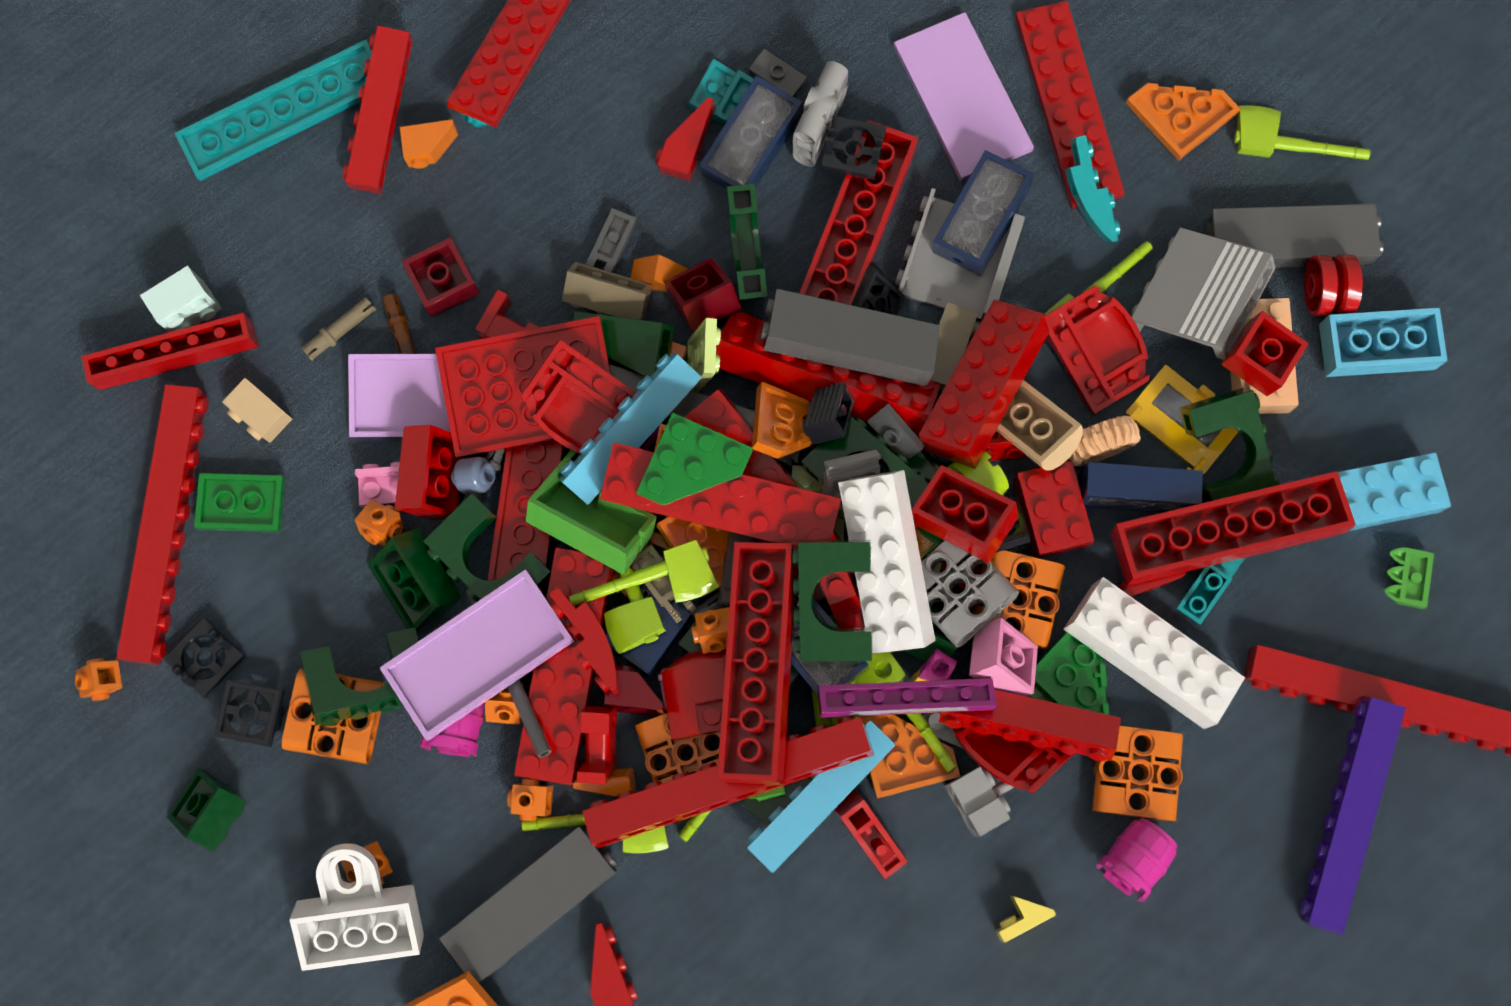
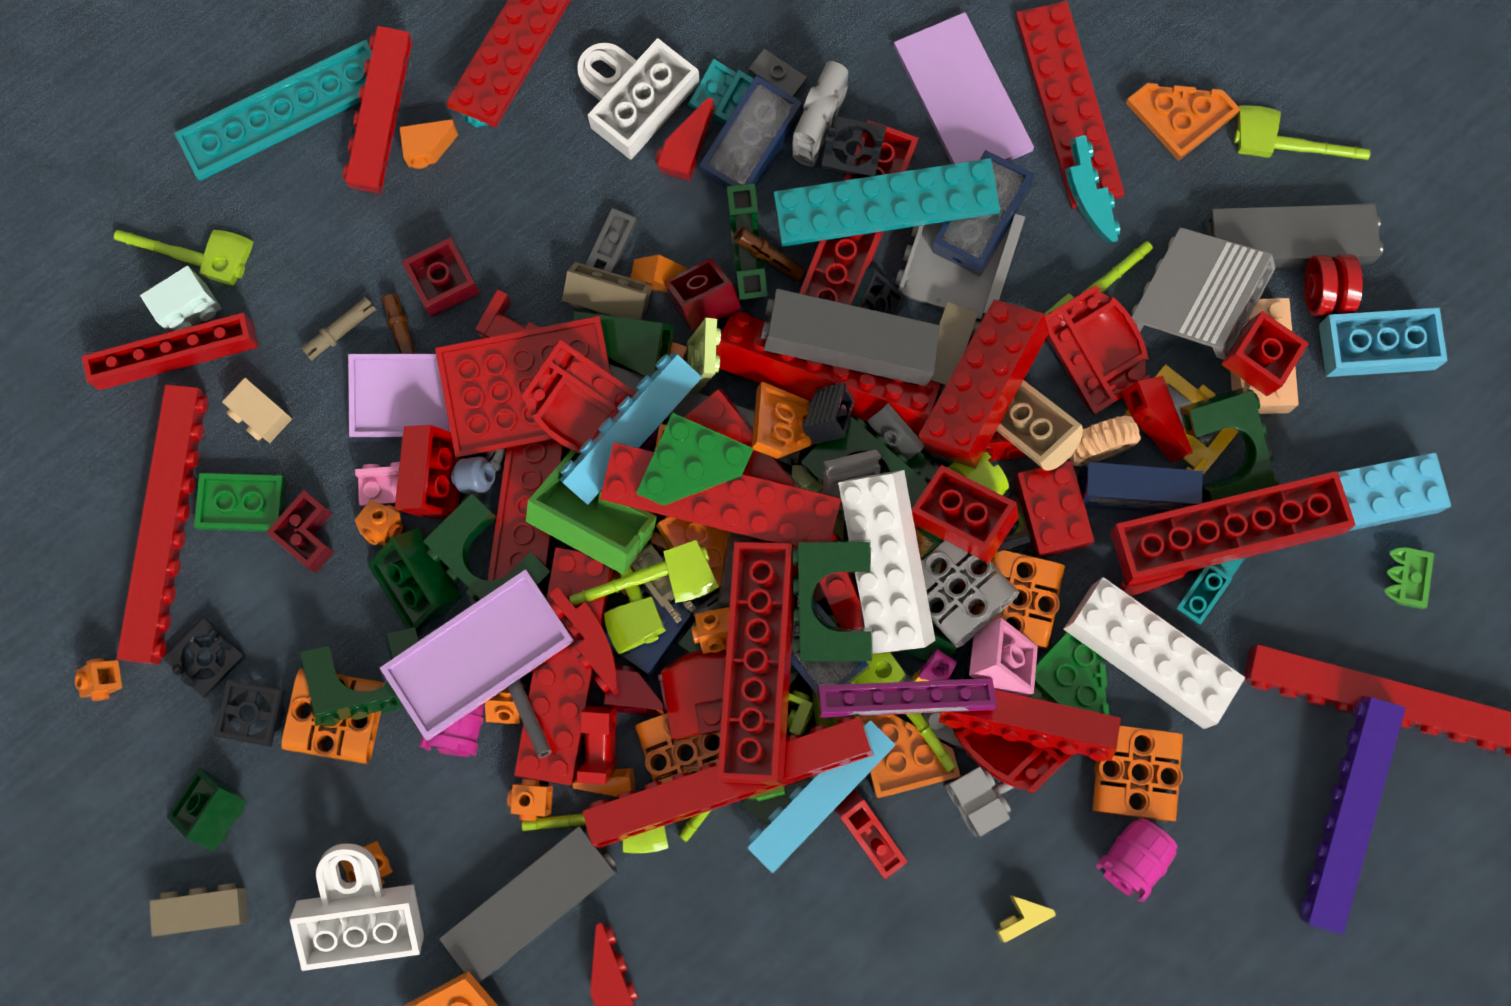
(198, 910): none -> dark tan brick
(221, 262): none -> lime piece
(297, 530): none -> dark red brick
(639, 93): none -> white brick
(761, 249): none -> reddish brown pin
(799, 718): none -> lime bracket
(886, 202): none -> teal plate
(1157, 416): none -> red slope

